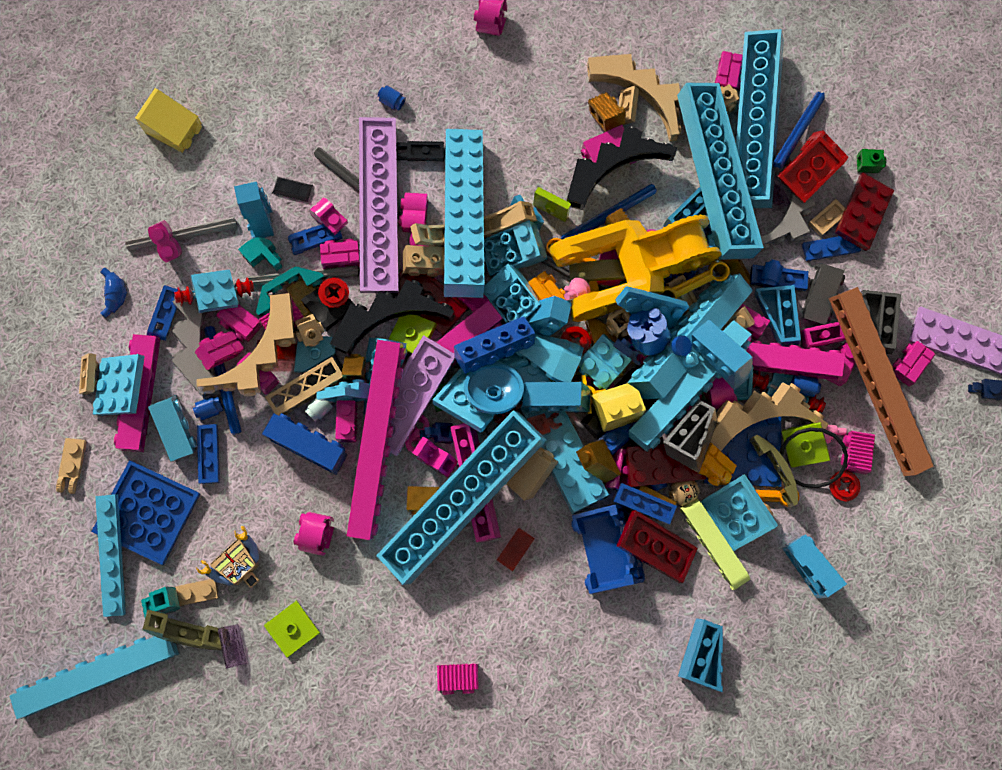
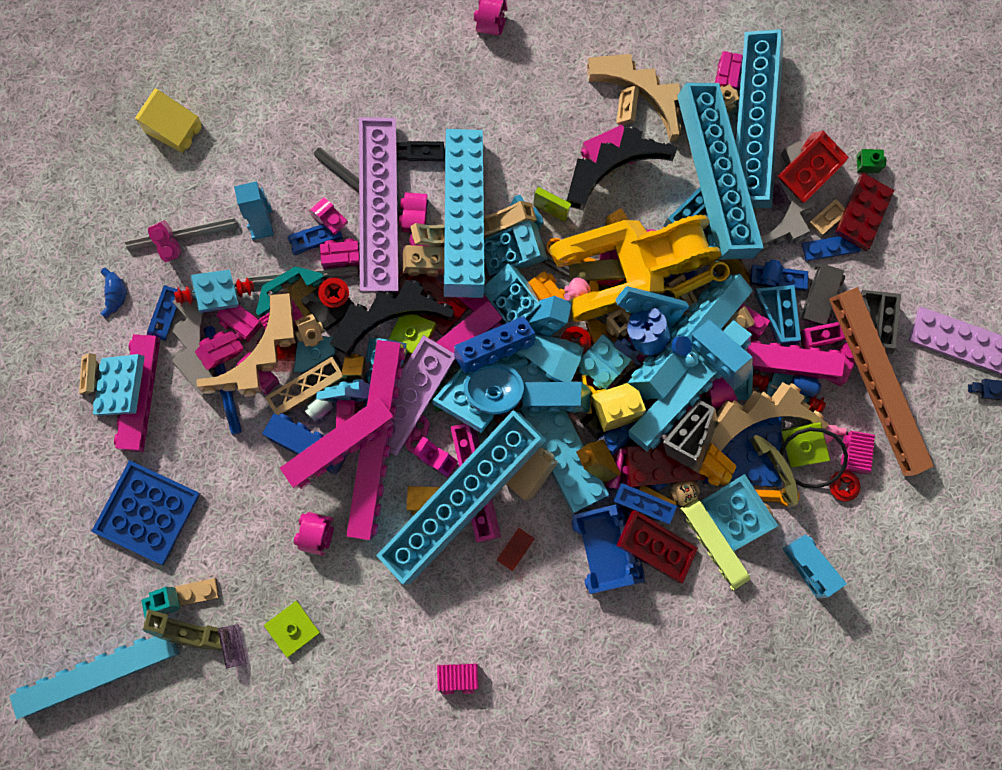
(71, 464): tan hinge -> none
(110, 555): medium azure plate -> none
(173, 428): medium azure wedge -> none
(208, 408): blue brick -> none
(208, 454): blue plate -> none
(235, 562): torso -> none
(258, 249): teal brick -> none
(292, 189): black tile -> none
(337, 443): none -> dark pink brick
(391, 97): blue brick -> none
(439, 431): dark blue plate -> none
(543, 424): clear red plate -> none
(606, 111): pearl gold brick -> none
(625, 204): blue axle -> none
(703, 655): dark azure wedge -> none
(799, 130): blue axle -> none
(912, 363): dark pink brick -> none

